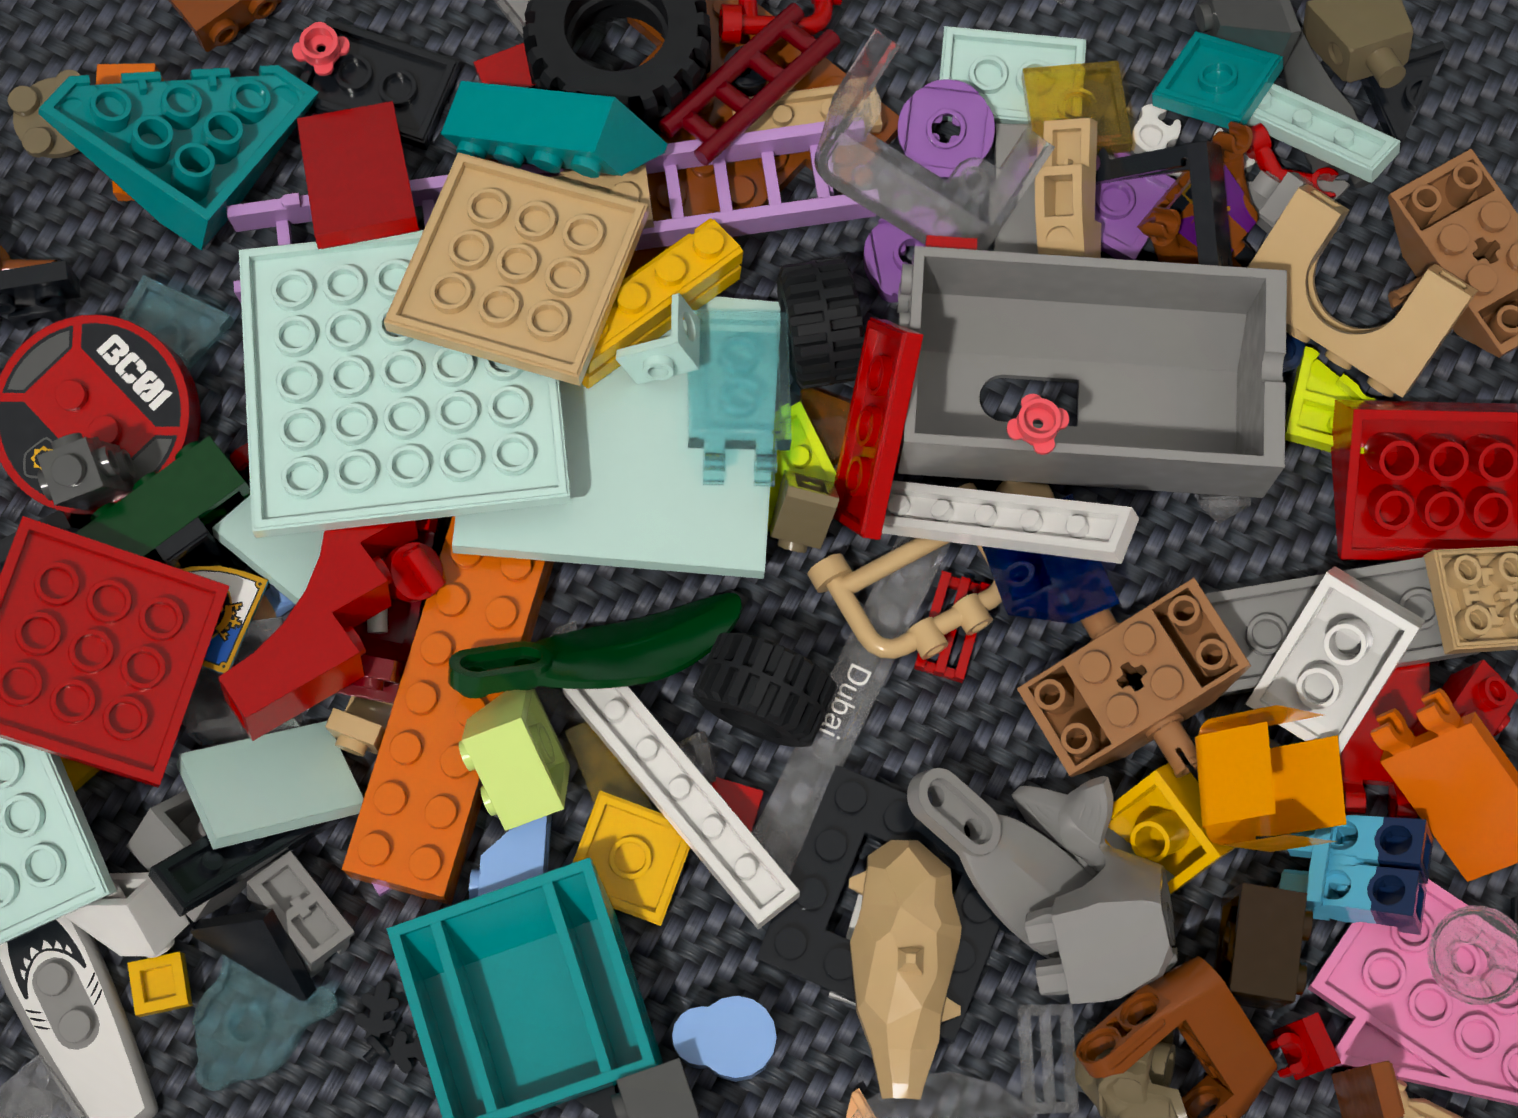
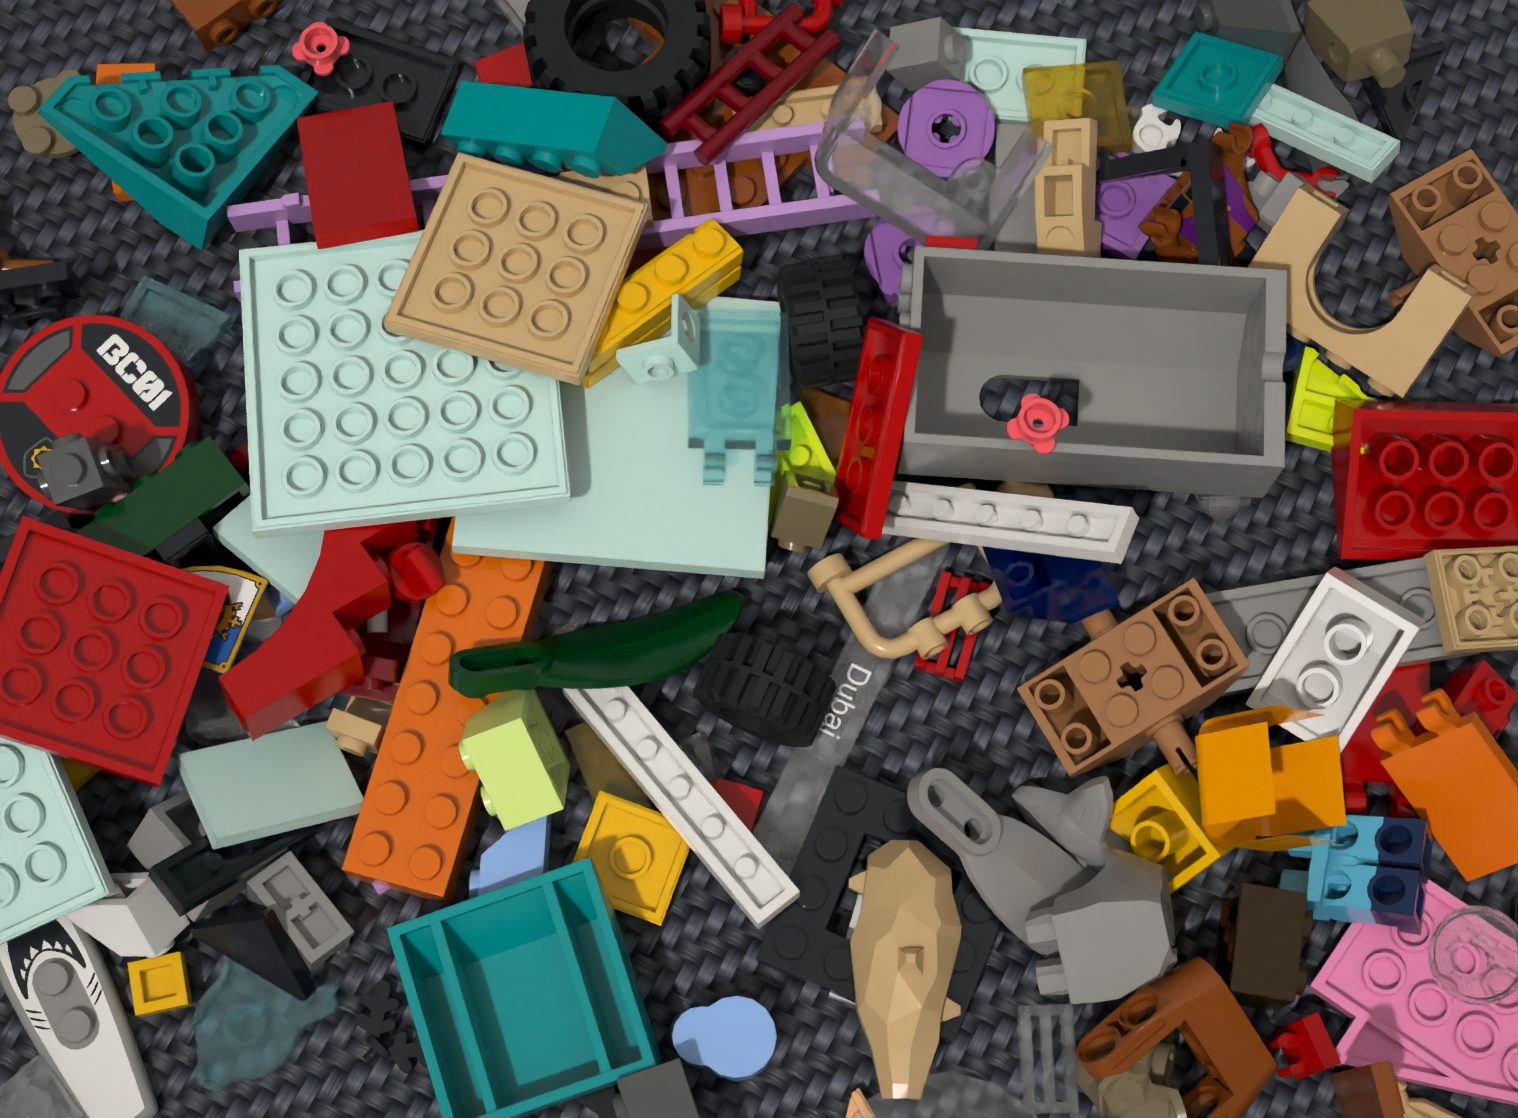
(926, 53): none -> light grey brick

